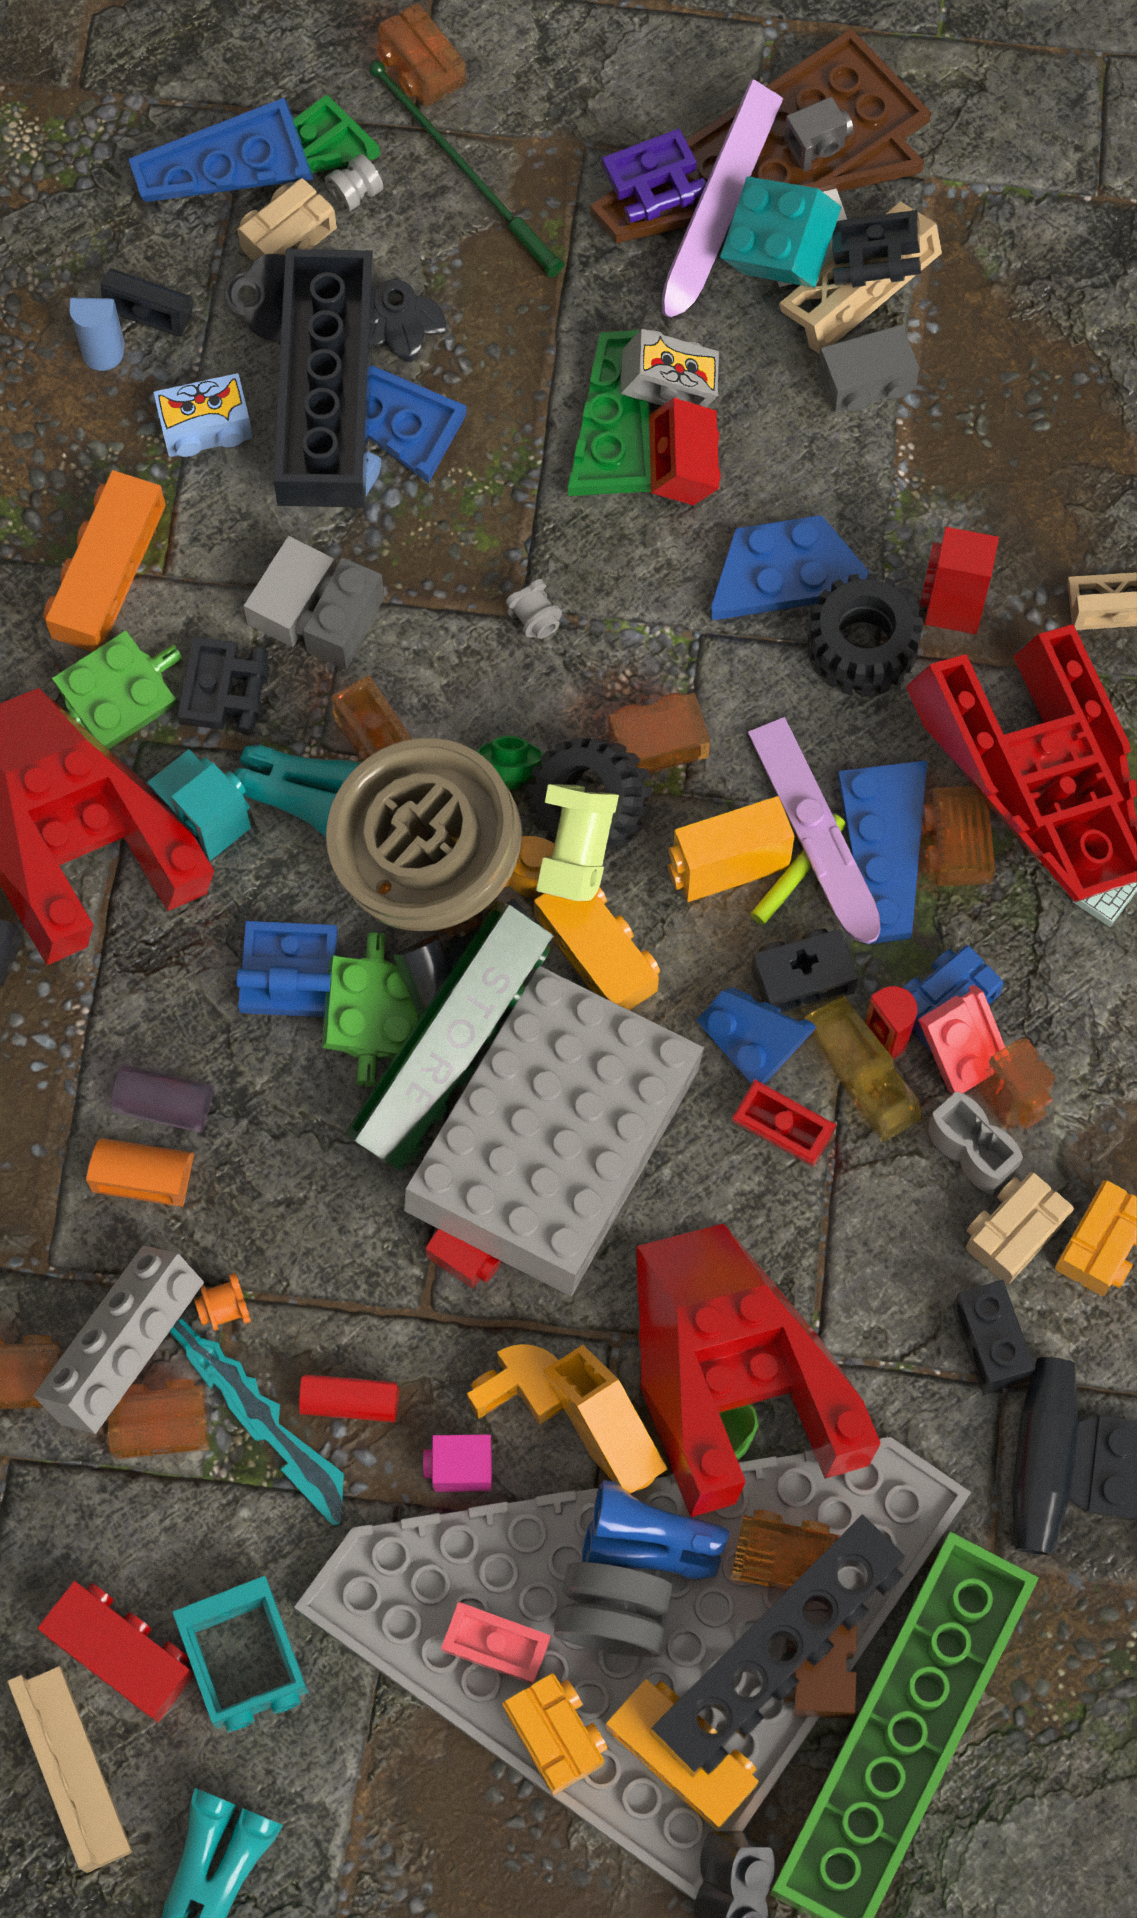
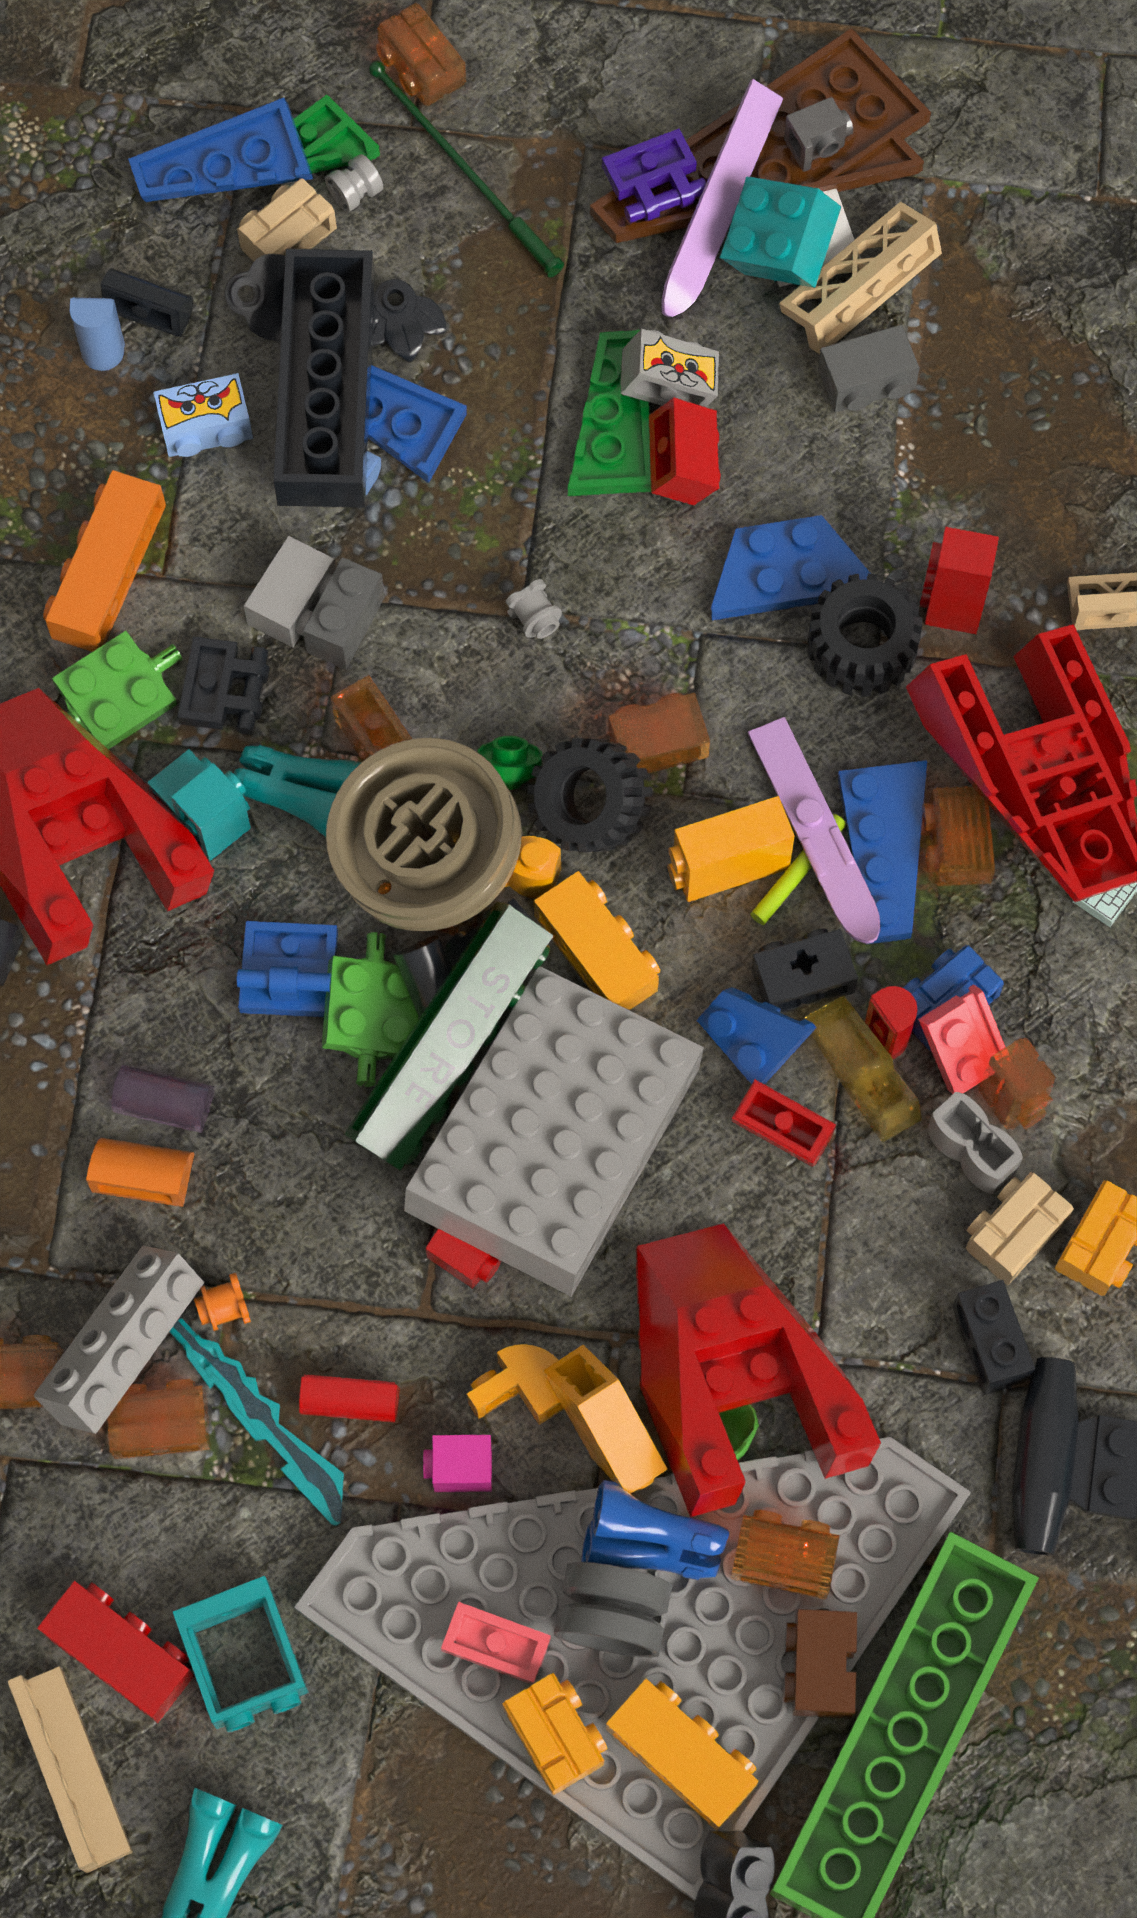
(579, 844): yellowish green piece -> none
(857, 1547): black brick -> none
(876, 238): black plate -> none

